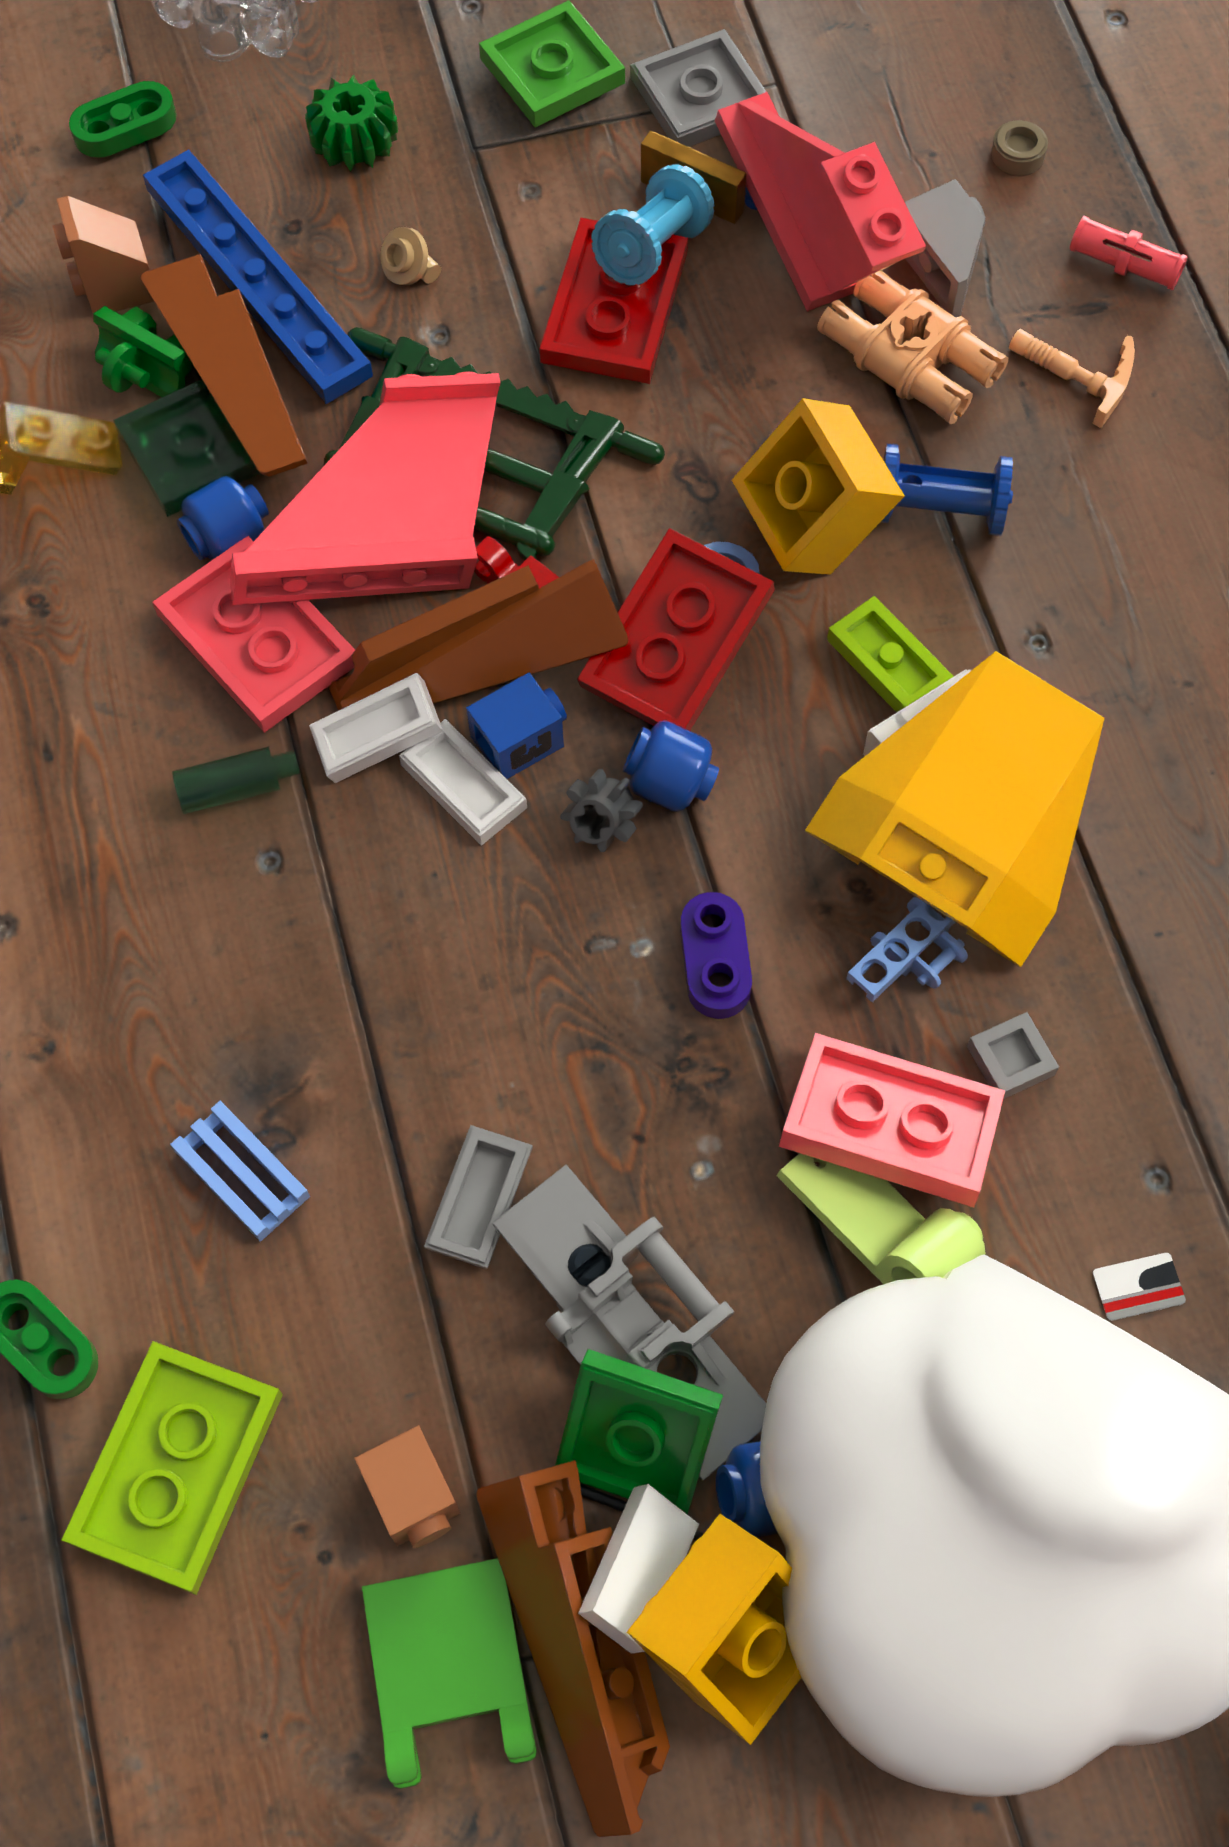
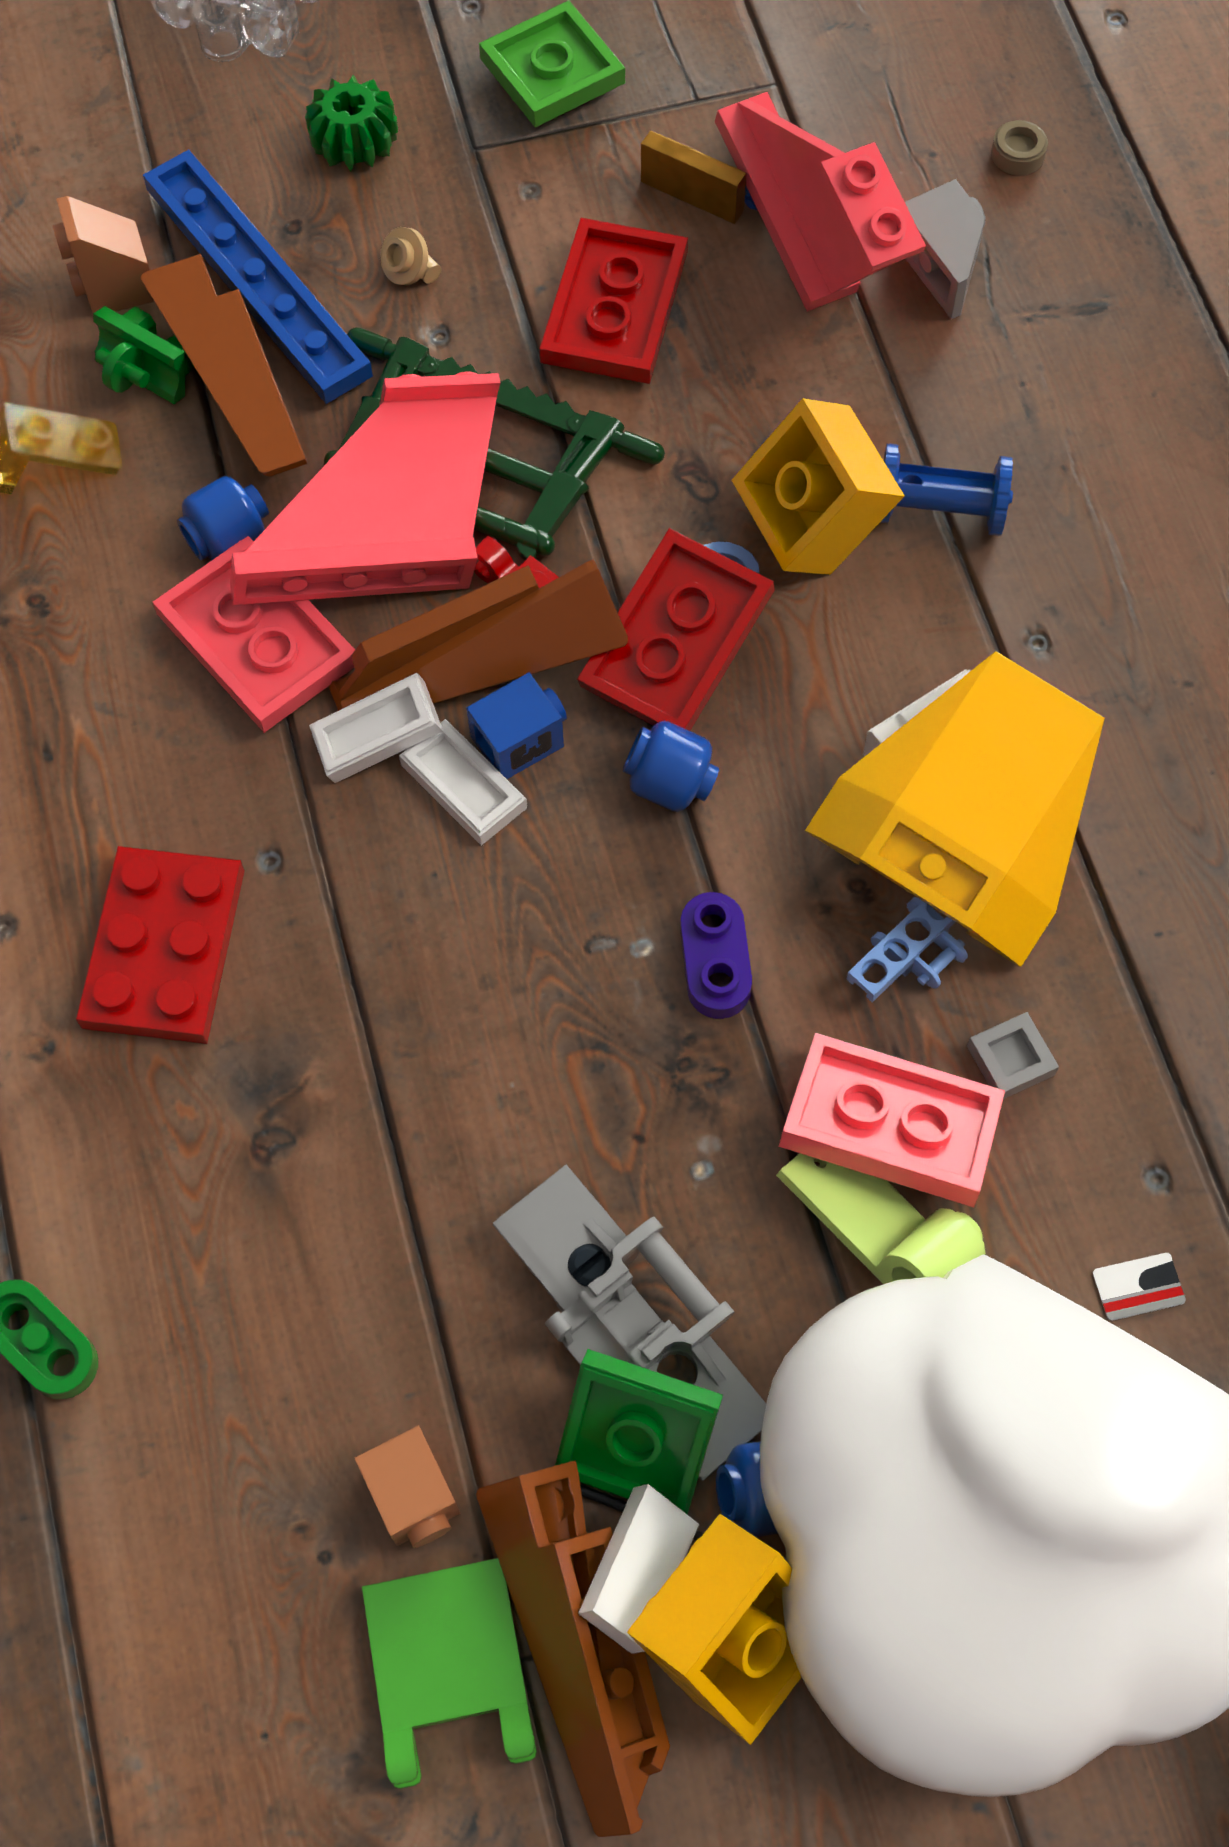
(122, 119): green plate -> none
(161, 945): none -> red plate
(173, 1467): lime plate -> none
(183, 445): clear green plate -> none
(205, 1132): light blue tile -> none
(232, 778): clear green cylinder -> none
(477, 1196): light grey tile -> none
(601, 810): dark grey gear -> none
(630, 242): medium azure hose -> none
(692, 83): light grey tile -> none
(887, 654): lime plate -> none
(913, 345): light nougat pin -> none
(1065, 366): light nougat piece -> none
(1092, 240): coral pin -> none

